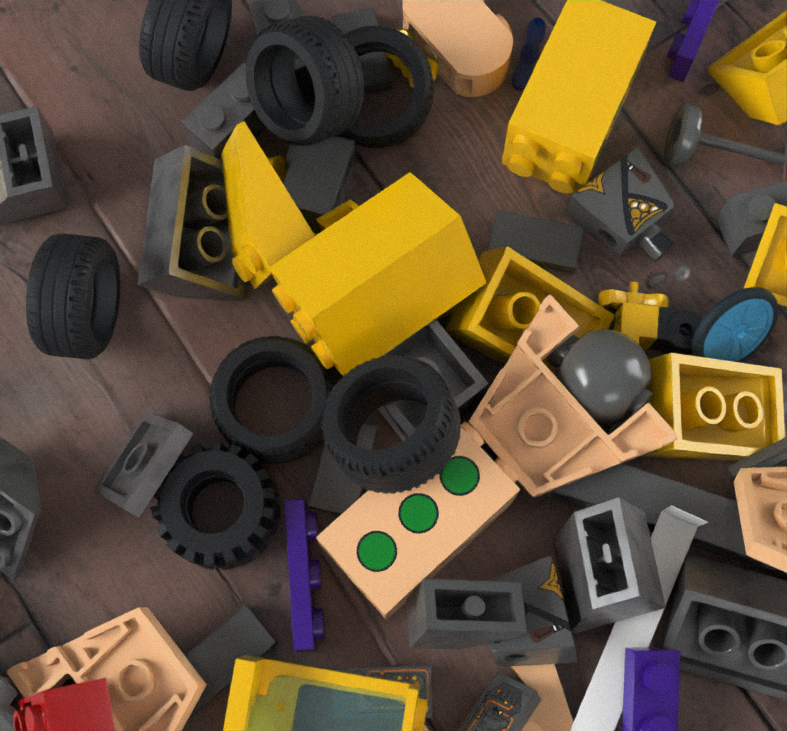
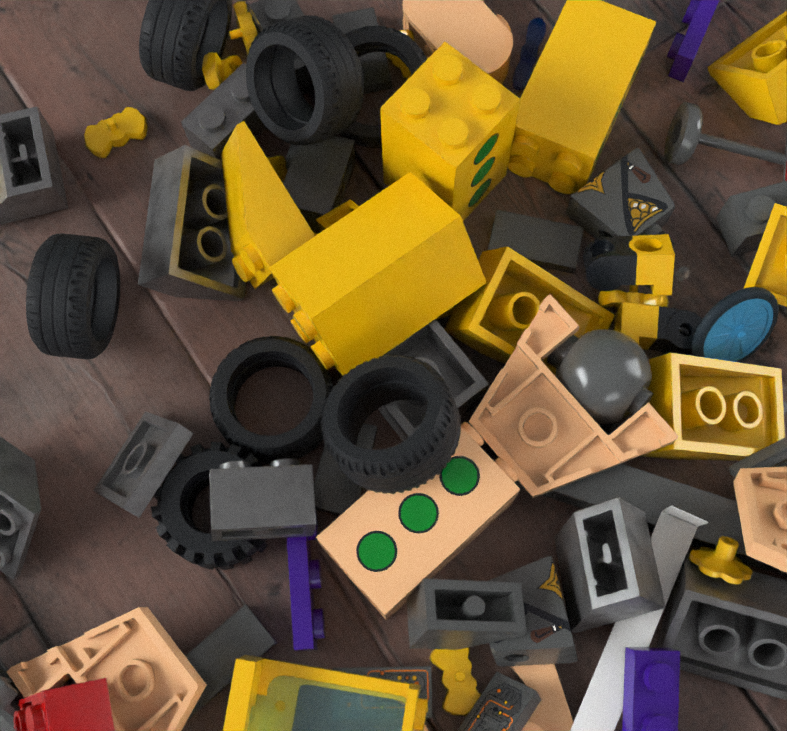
(115, 131): none -> yellow piece
(218, 70): none -> yellow piece
(245, 24): none -> yellow piece
(262, 500): none -> flat silver brick
(449, 130): none -> yellow brick
(457, 679): none -> yellow piece
(631, 261): none -> leg
(721, 561): none -> yellow plant

